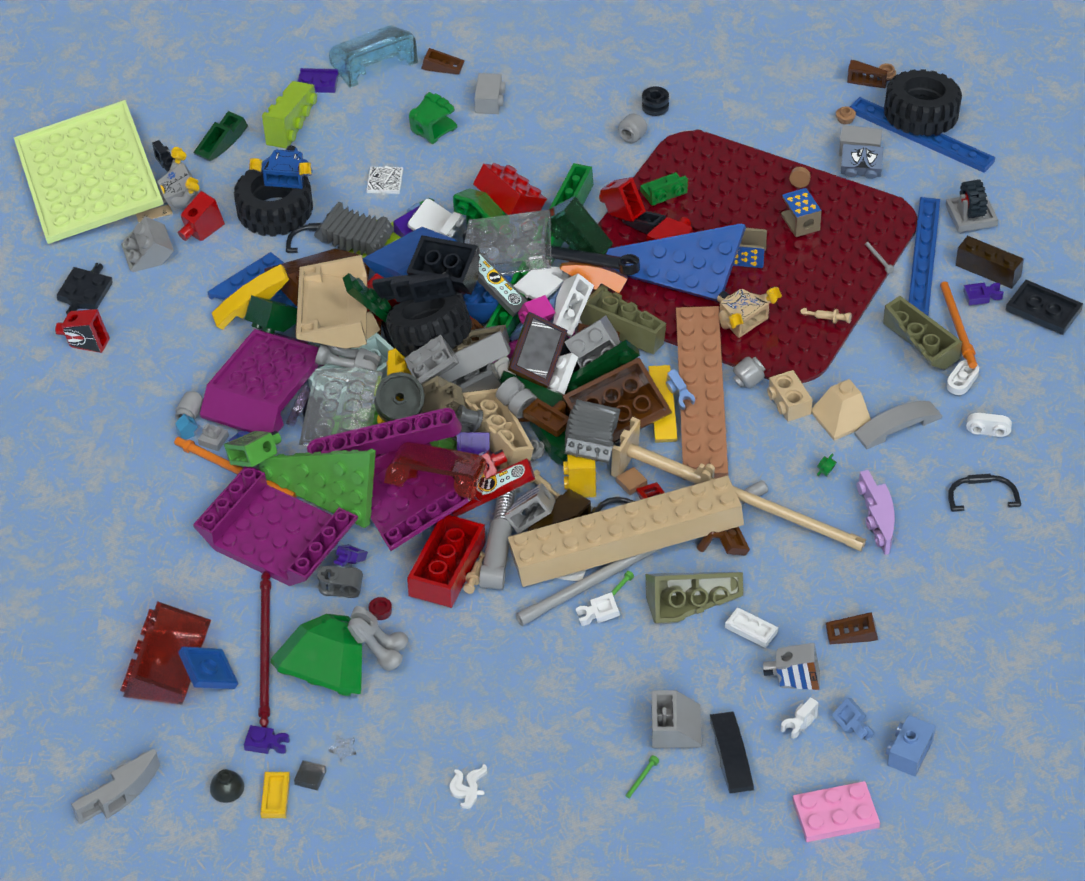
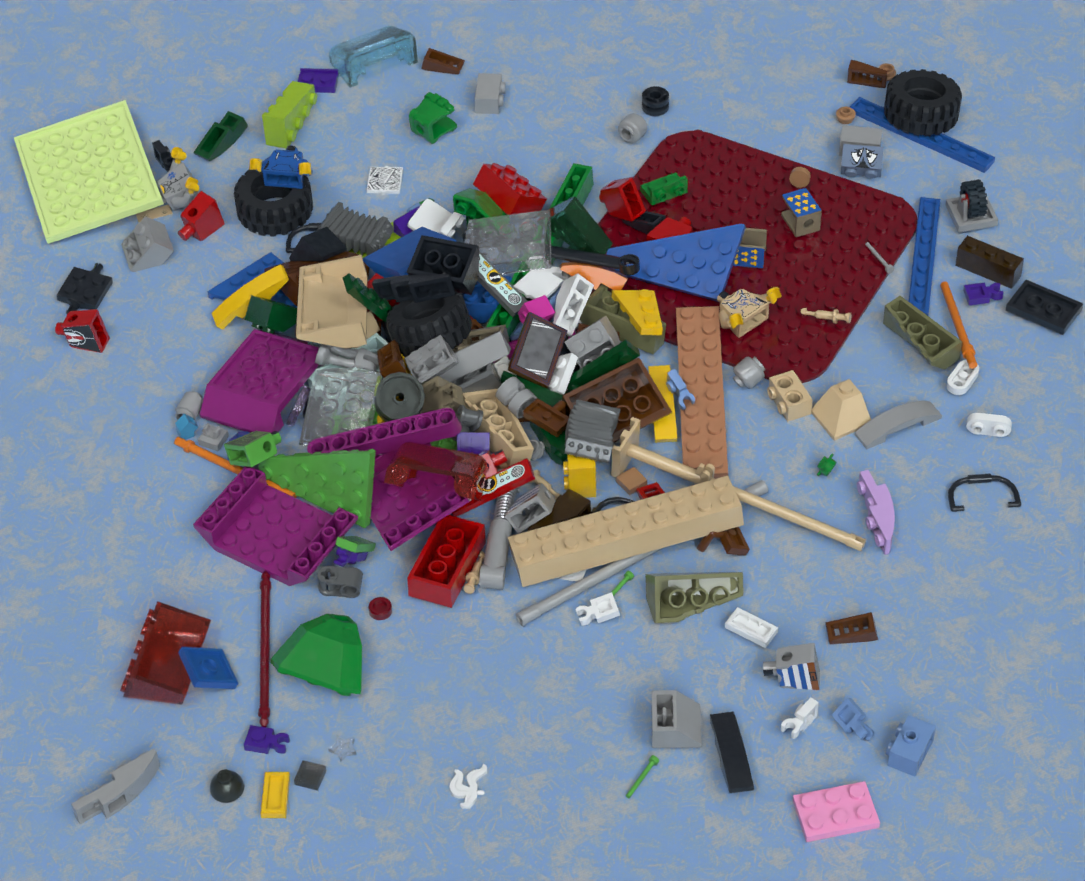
(318, 246): none -> black slope
(355, 544): none -> bright green tile
(385, 647): light grey piece -> none
(390, 359): none -> reddish brown slope
(641, 308): none -> yellow wing

